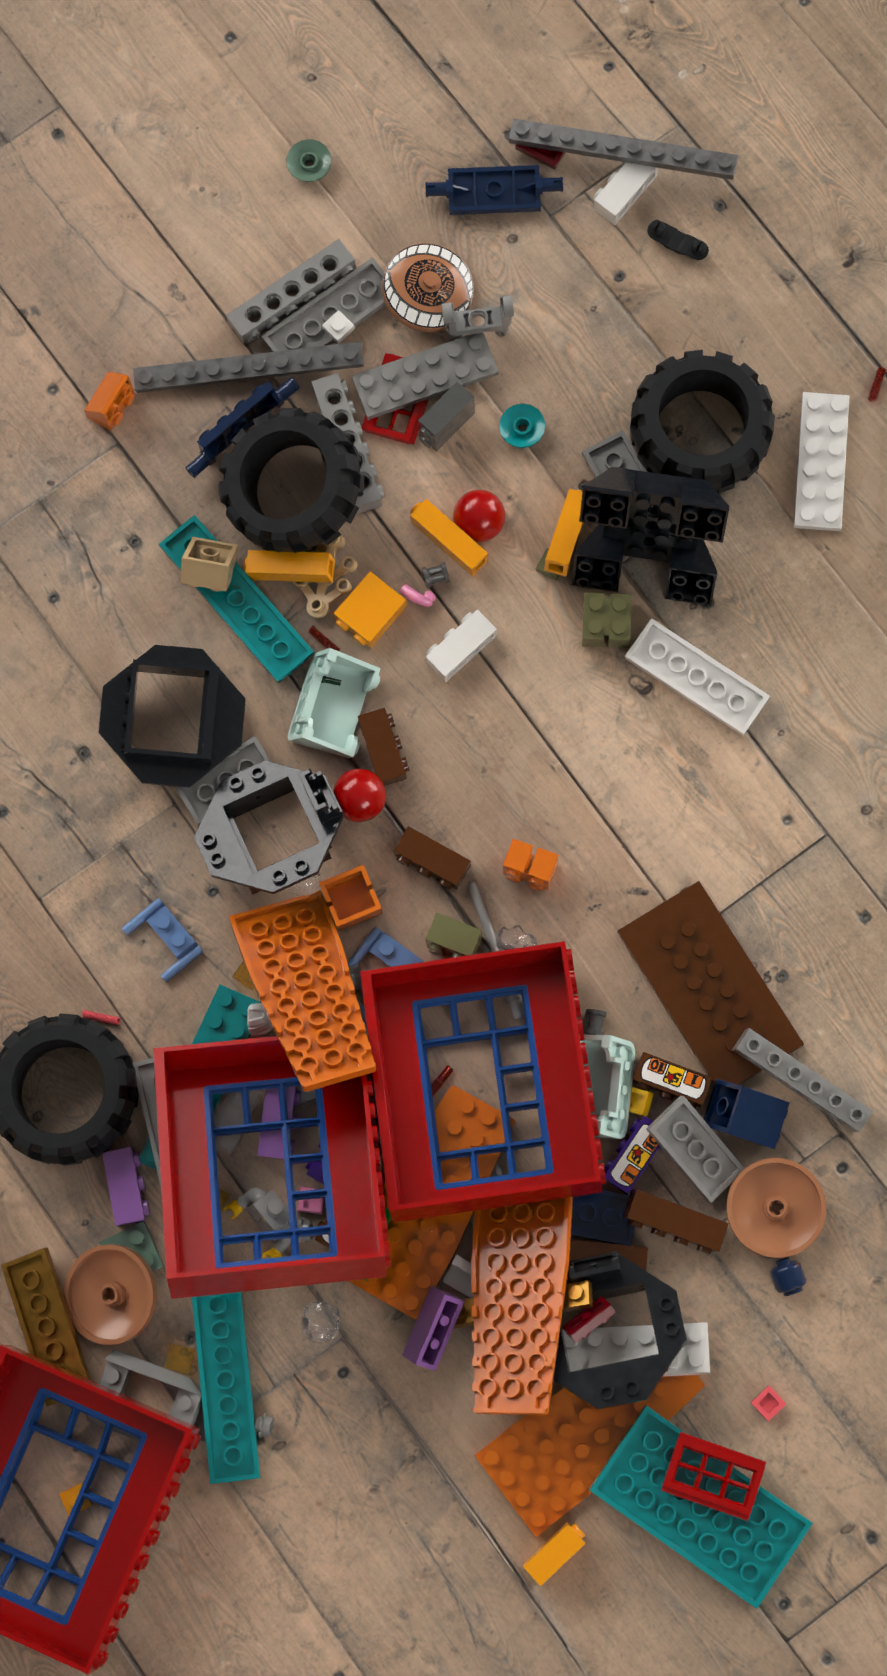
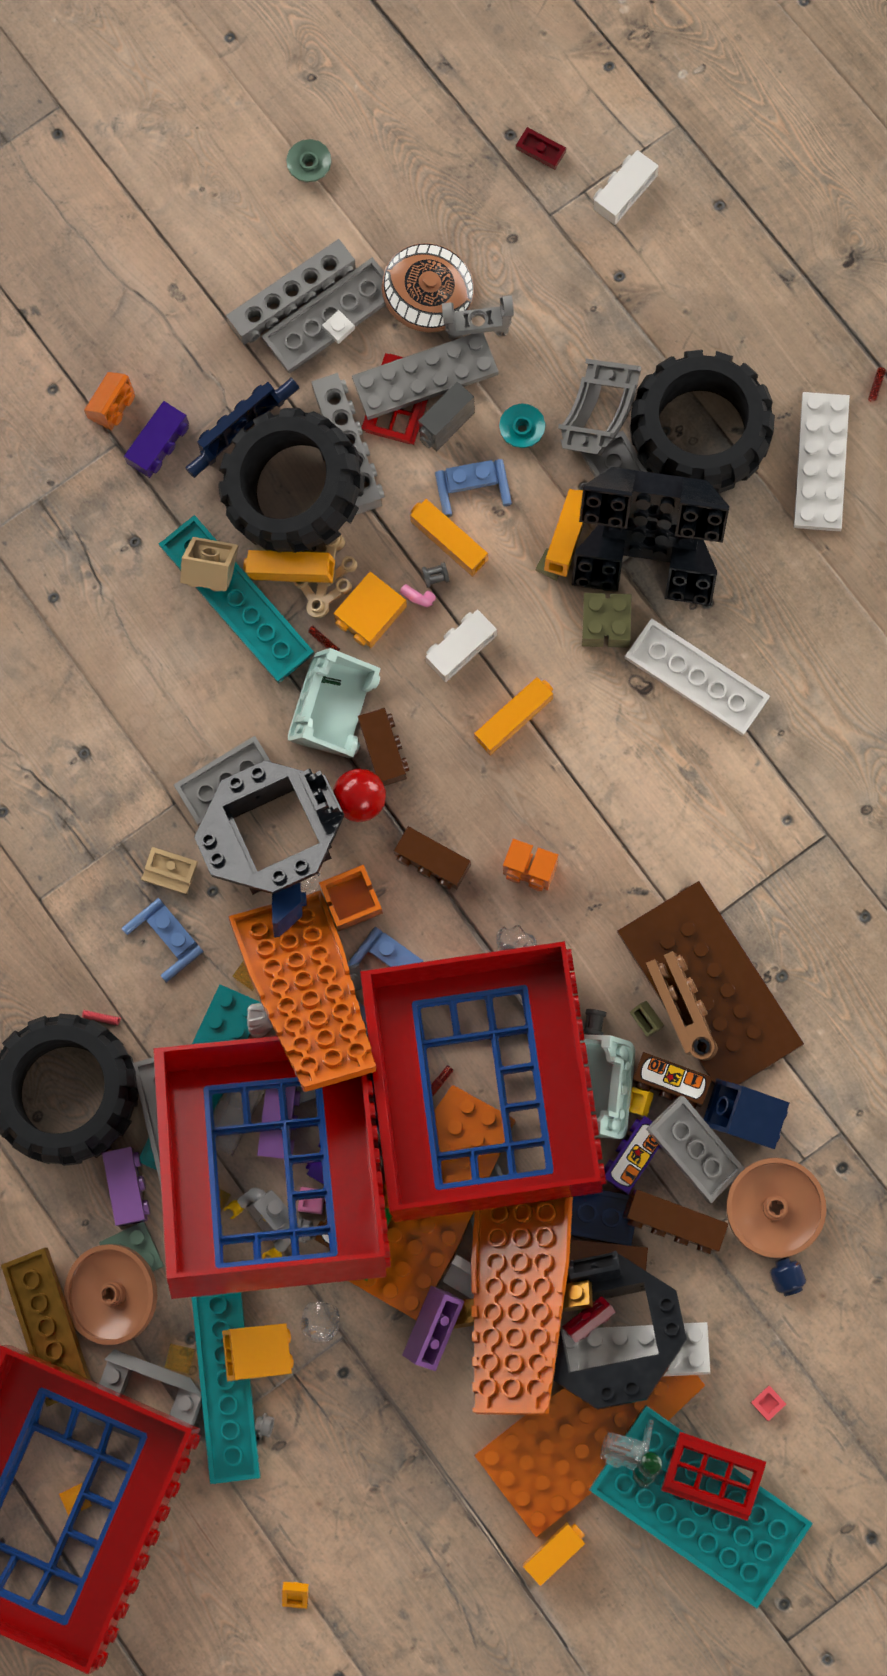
(157, 439): none -> dark purple brick
(169, 870): none -> tan plate
(219, 721): black hinge -> none
(248, 367): flat silver plate -> none
(257, 1352): none -> light orange brick
(287, 908): none -> dark blue slope
(295, 1595): none -> light orange plate
(452, 937): olive piece -> none
(472, 477): none -> medium blue plate
(479, 515): red piece -> none
(491, 939): light grey bar -> none
(494, 189): dark blue plate -> none
(514, 715): none -> light orange brick
(597, 375): none -> light grey wedge
(623, 149): flat silver plate -> none
(633, 1454): none -> clear piece
(651, 1017): none -> olive piece
(677, 240): black piece -> none
(694, 1034): none -> medium nougat hinge
(802, 1080): light grey brick -> none

